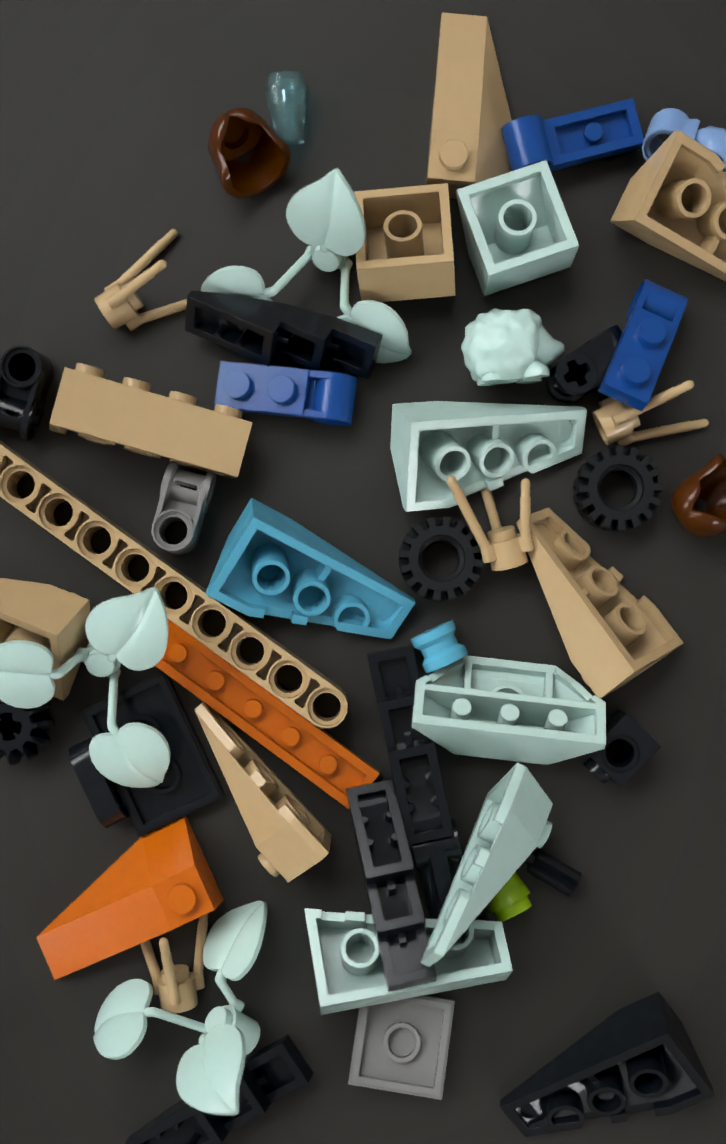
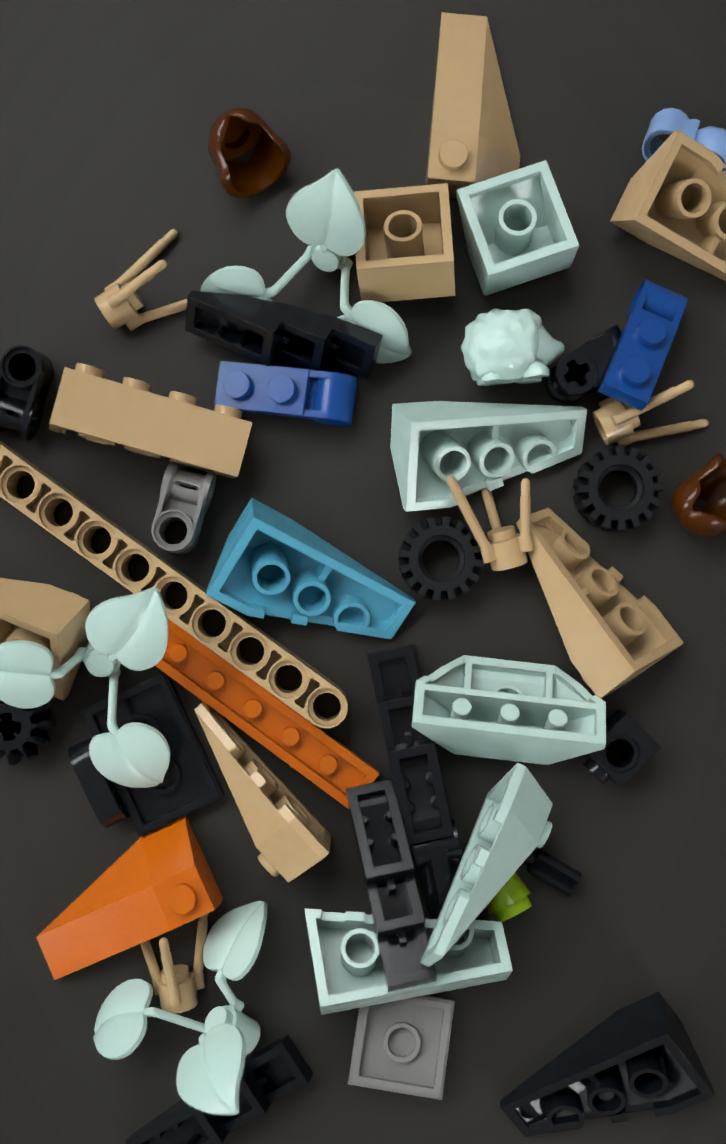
(287, 104): clear light blue cone -> none
(439, 646): medium azure wheel -> none
(573, 136): blue plate -> none

